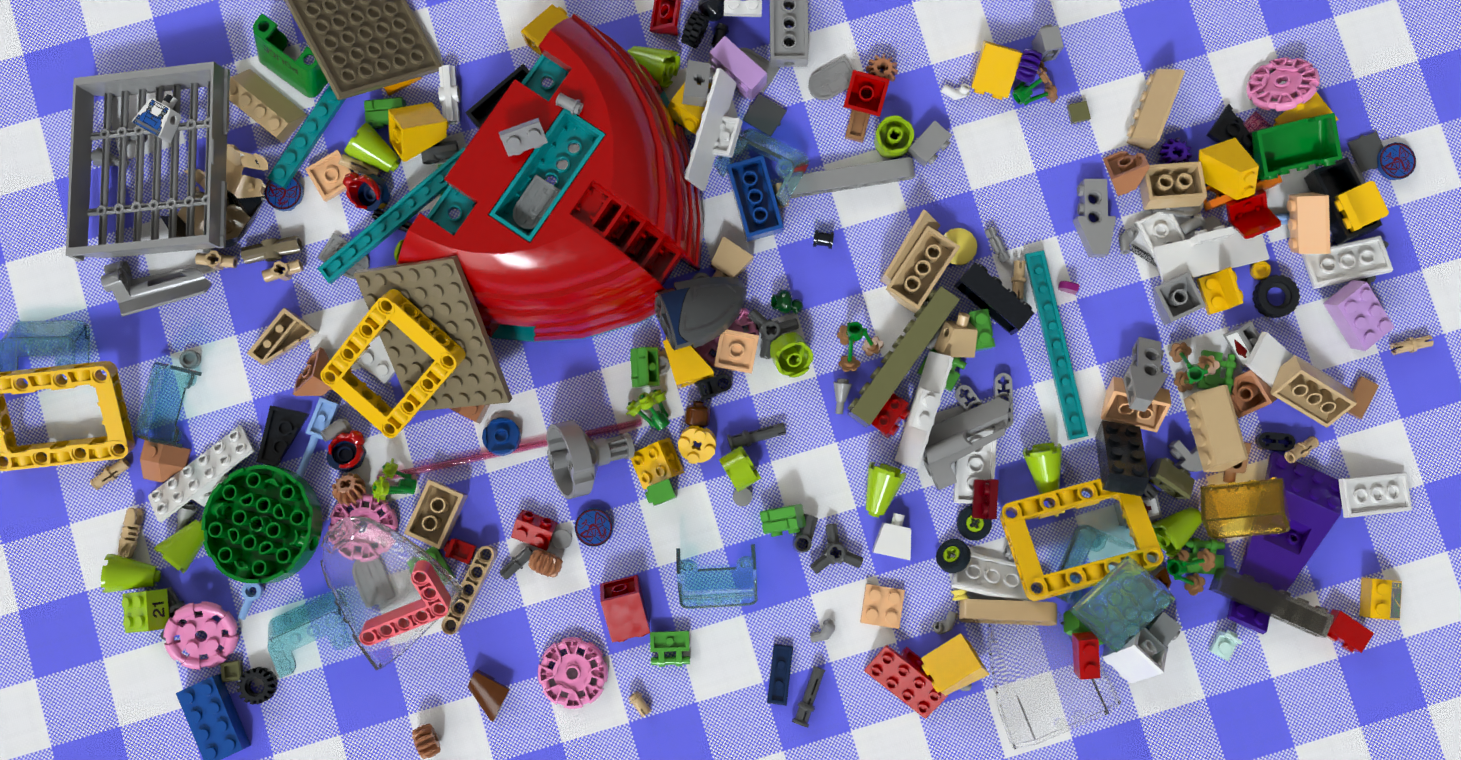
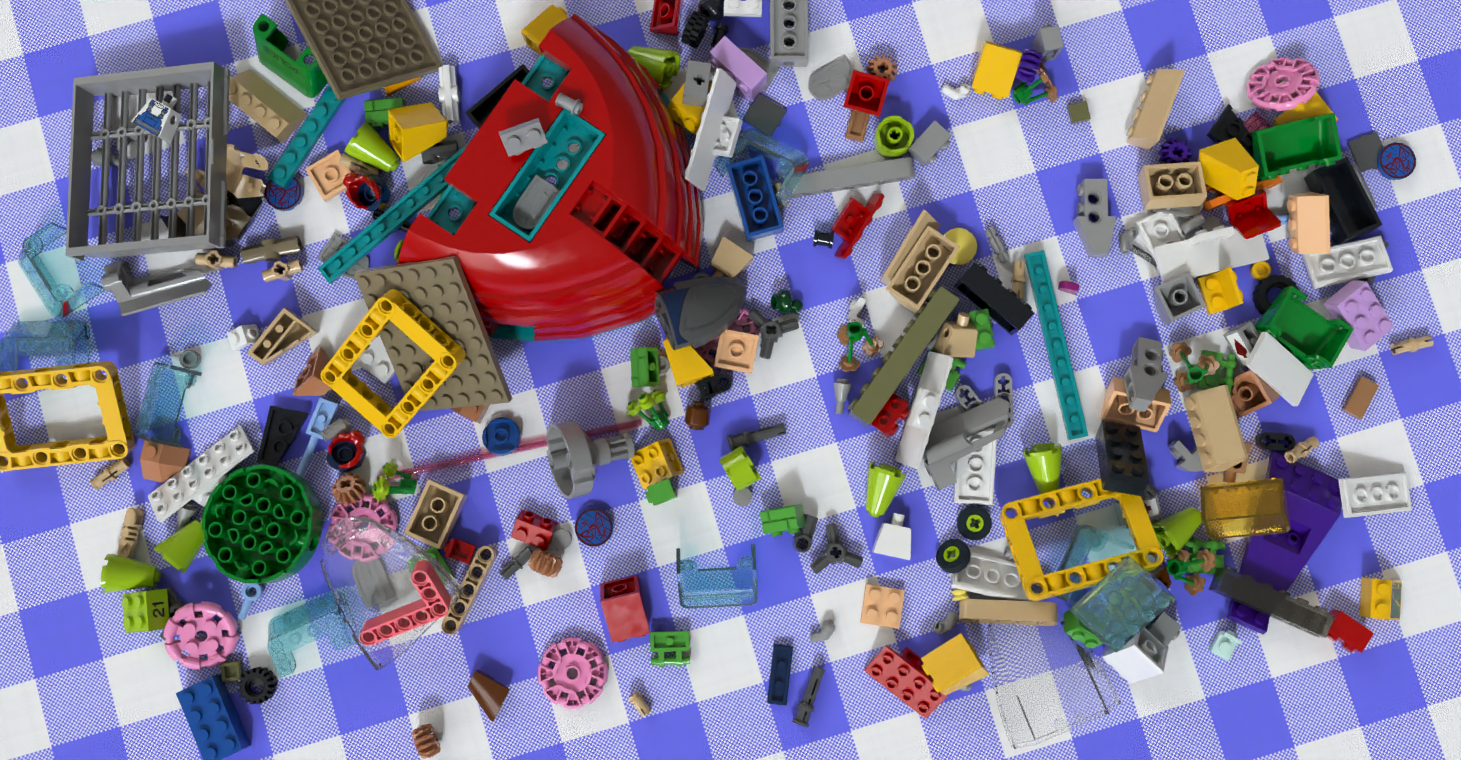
(60, 298): none -> clear light blue windscreen
(243, 336): none -> white bracket
(697, 454): yellow plate -> none
(791, 354): lime brick -> none
(853, 221): none -> red bracket
(855, 308): none -> white bracket
(985, 499): dark red bracket -> none
(1086, 655): red brick -> none
(1126, 170): nougat slope -> none
(1171, 479): olive slope -> none
(1303, 331): none -> green windscreen
(1312, 391): tan slope -> none
(1361, 206): yellow bracket -> none

